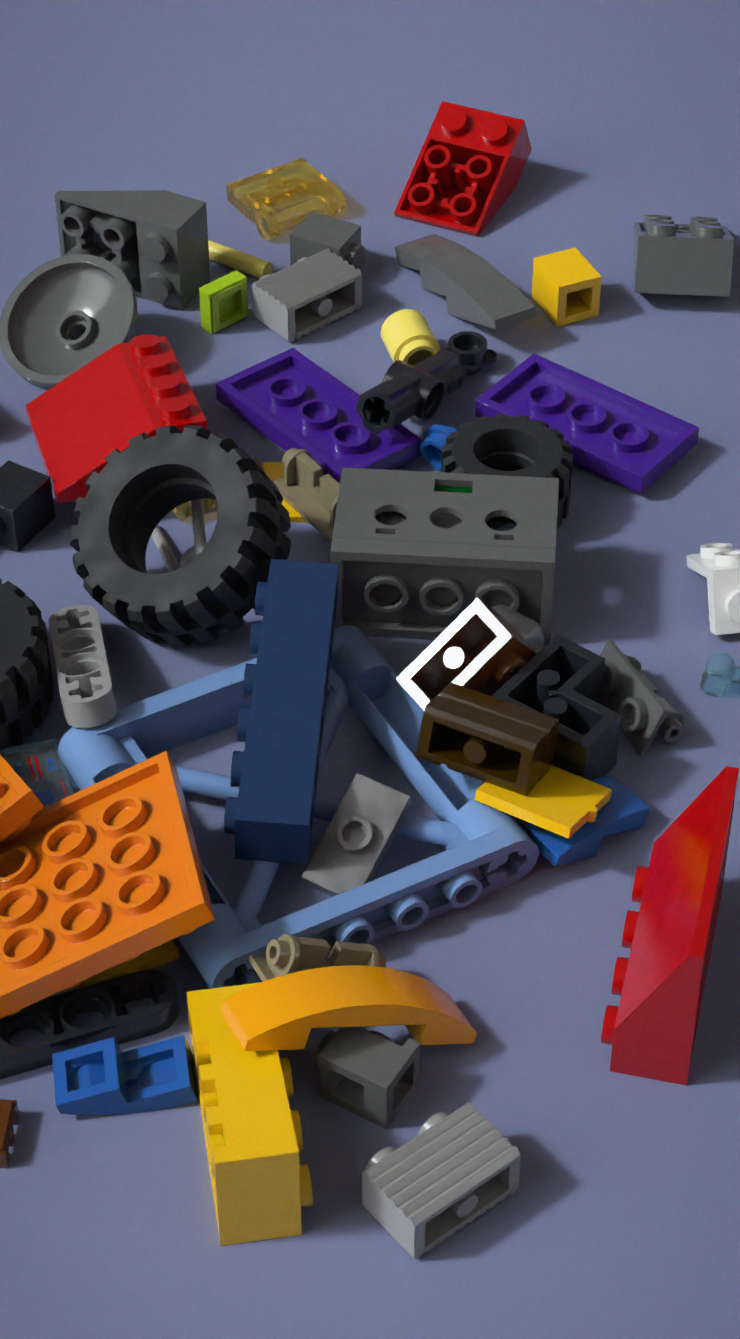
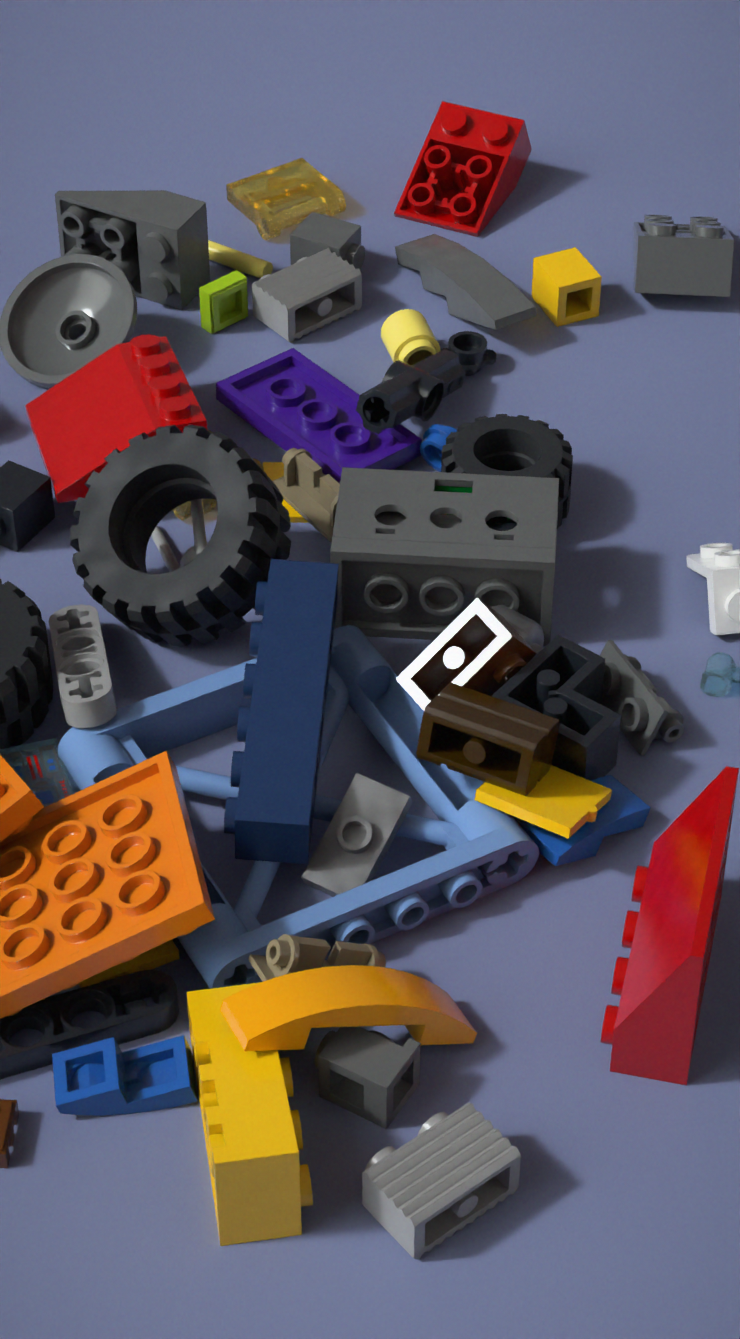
(604, 427): dark purple plate -> none

